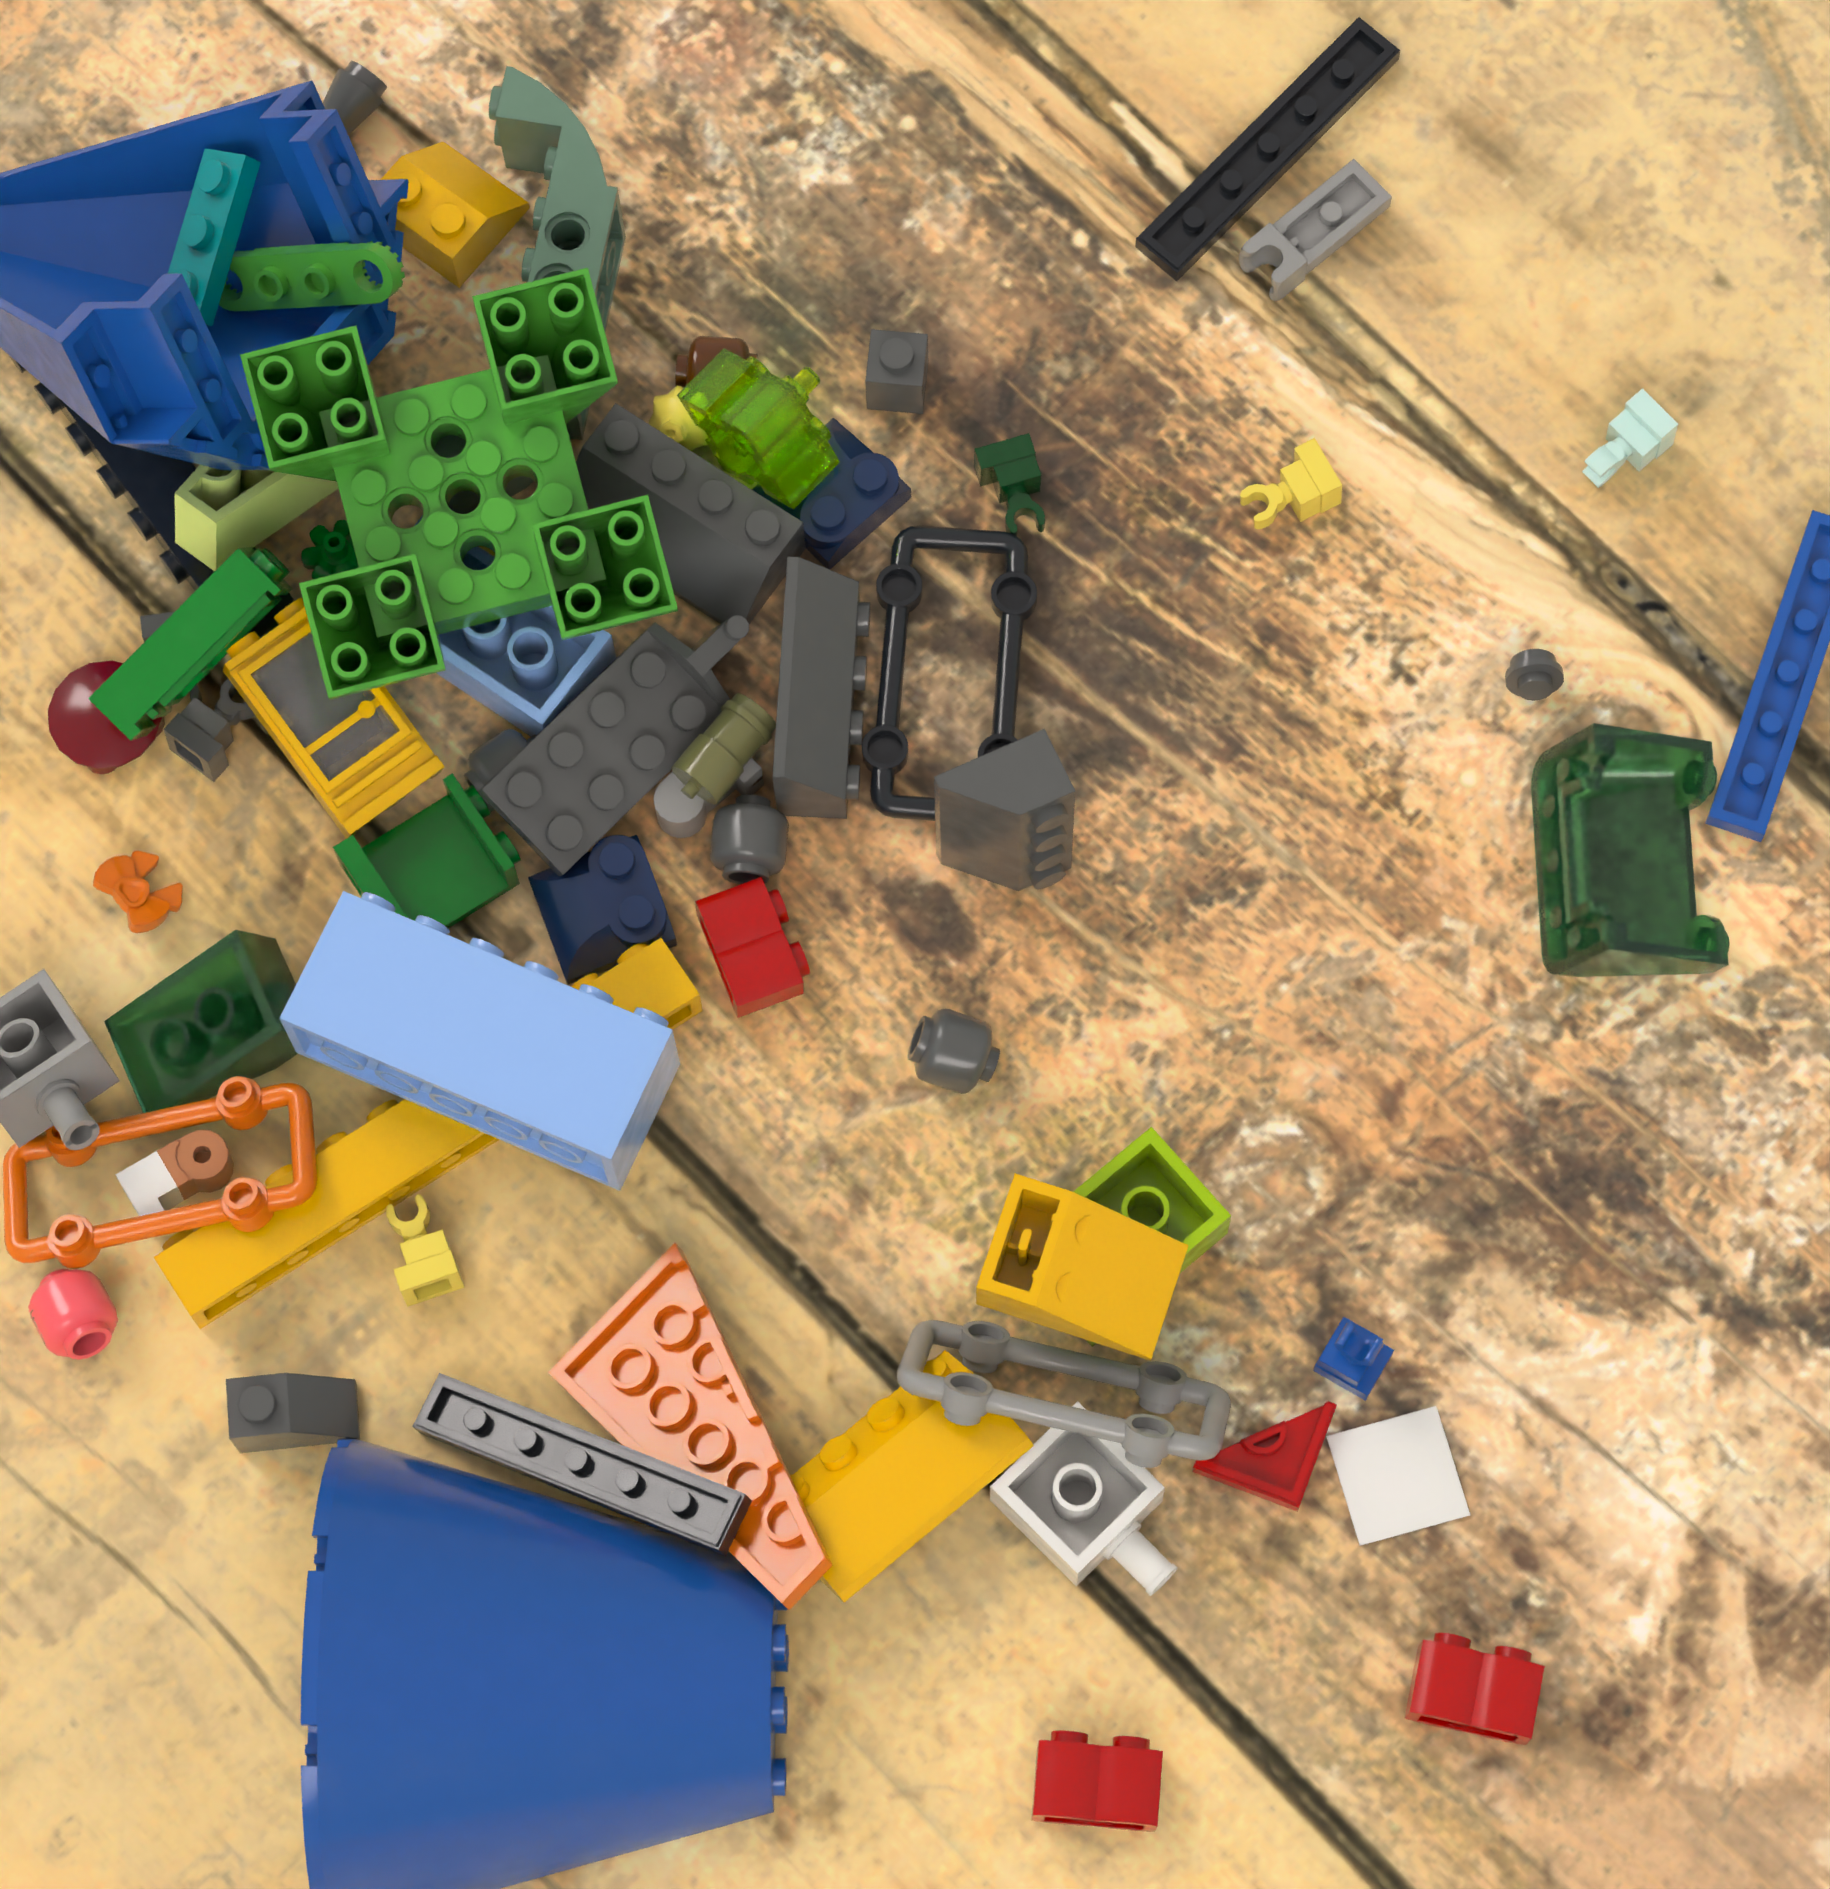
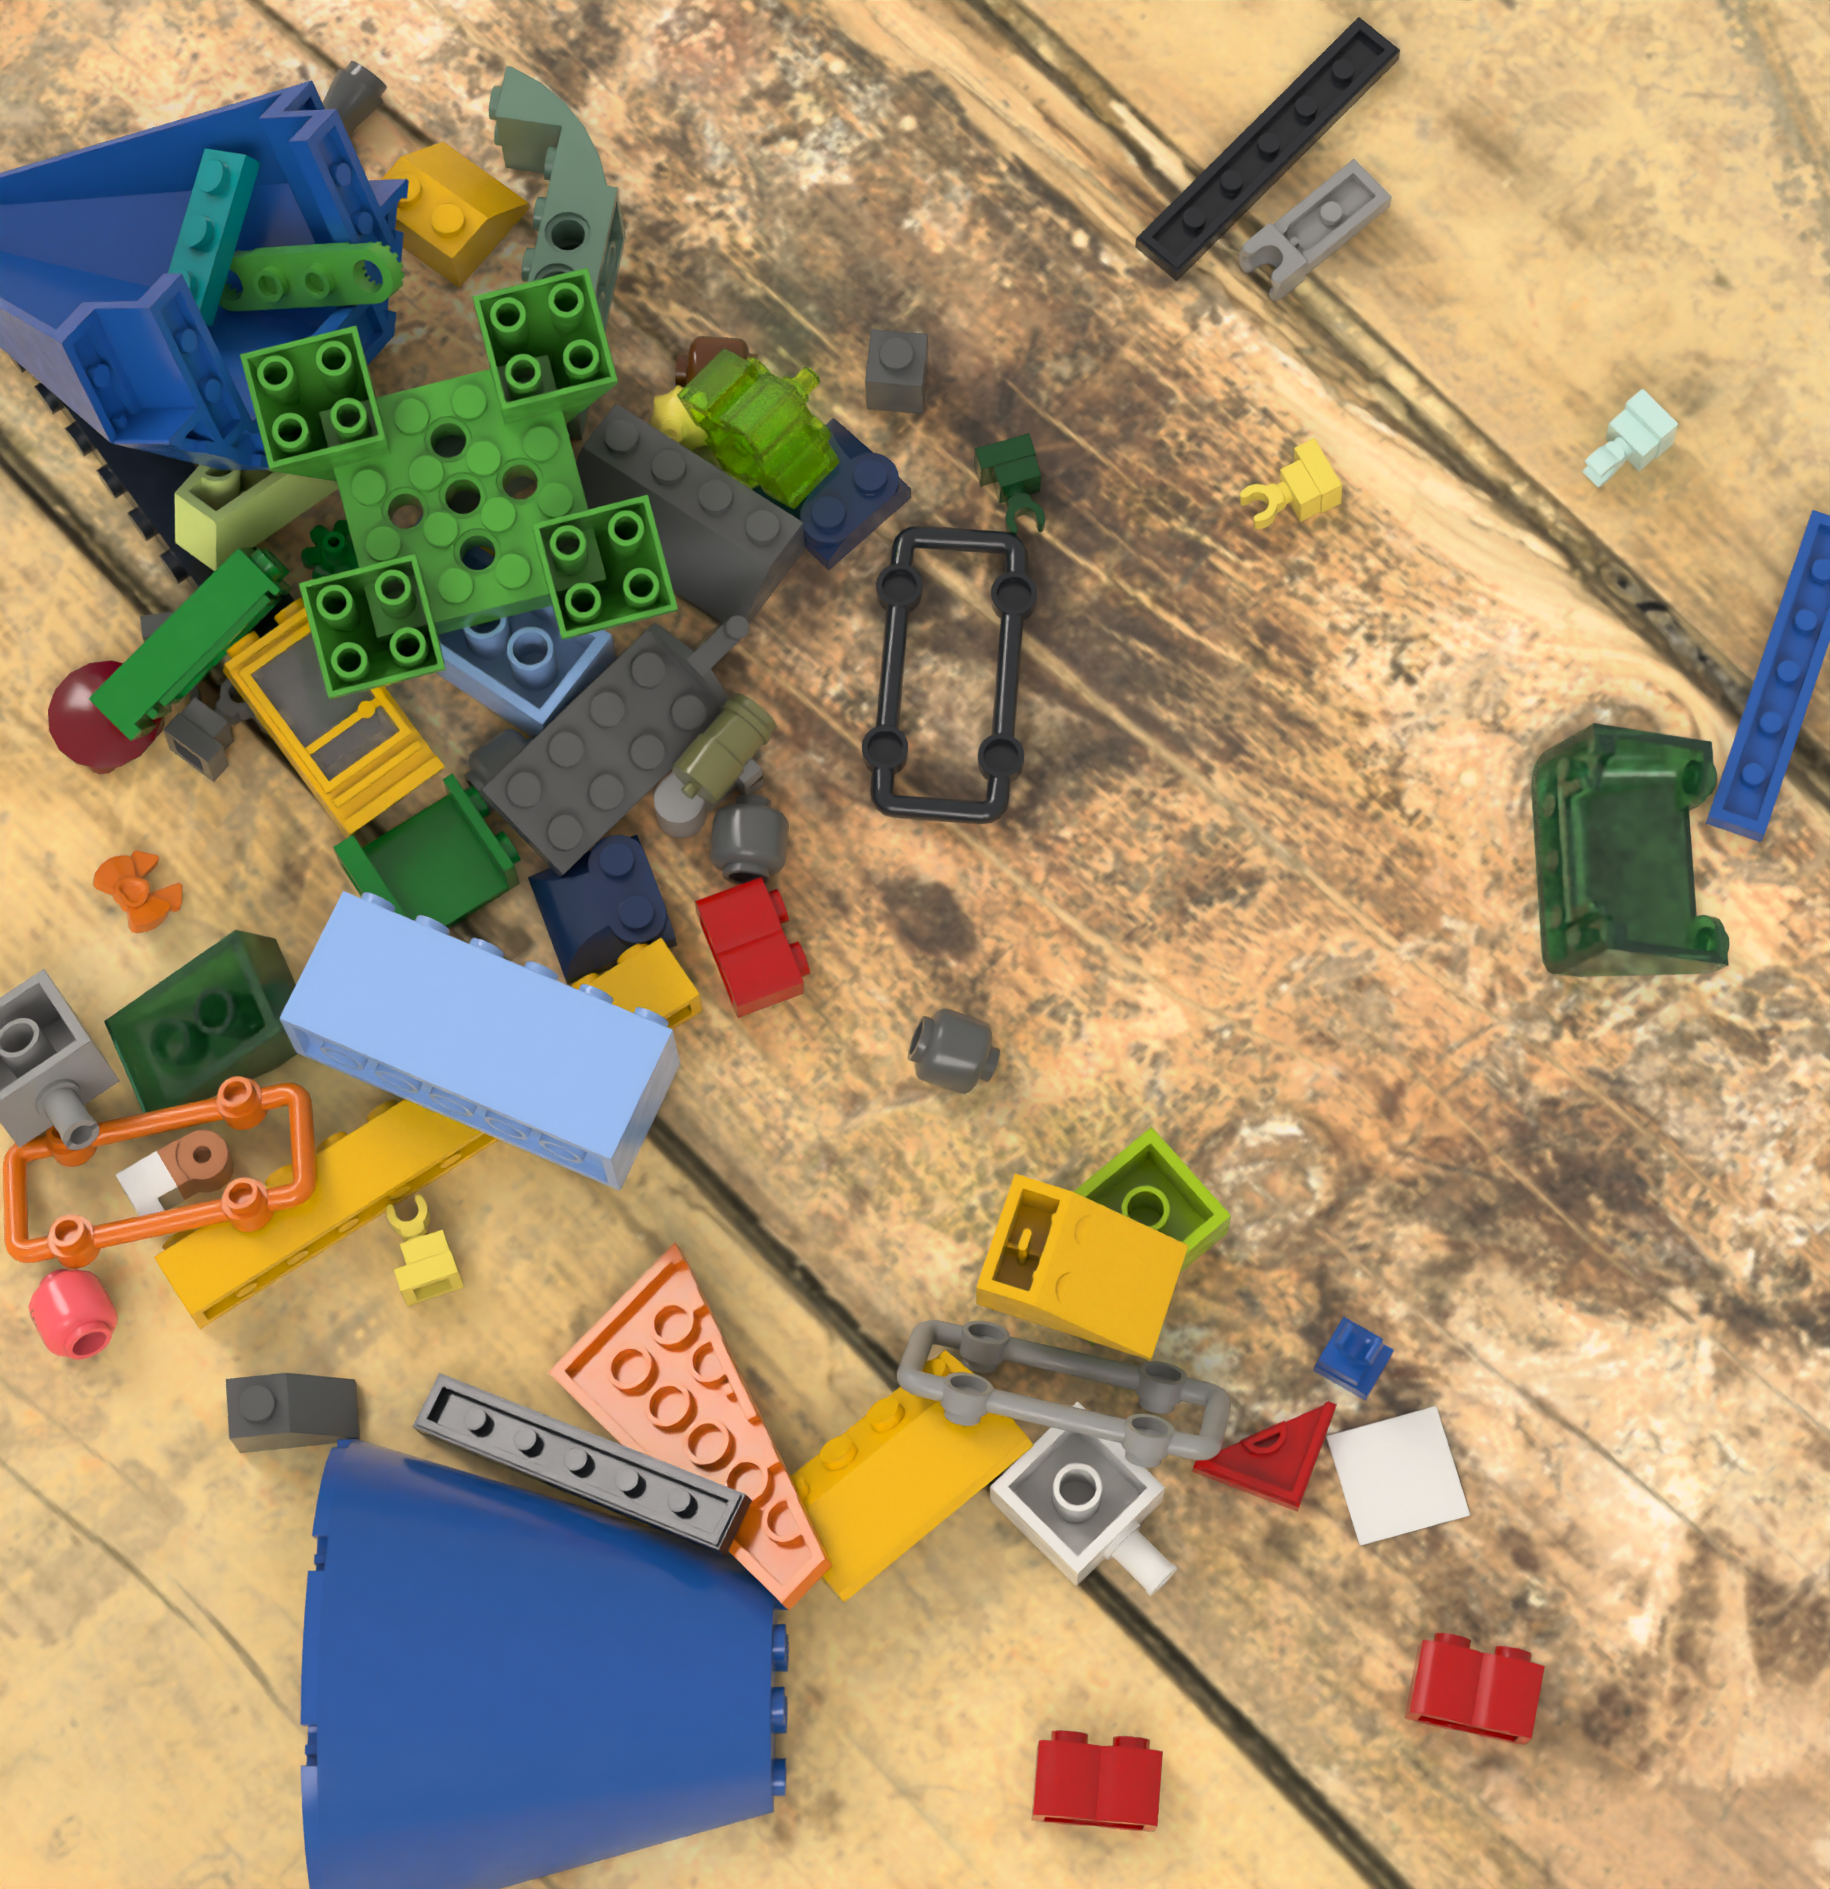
(818, 691): dark grey slope -> none
(1007, 815): dark grey slope -> none
(1534, 674): dark grey plate -> none

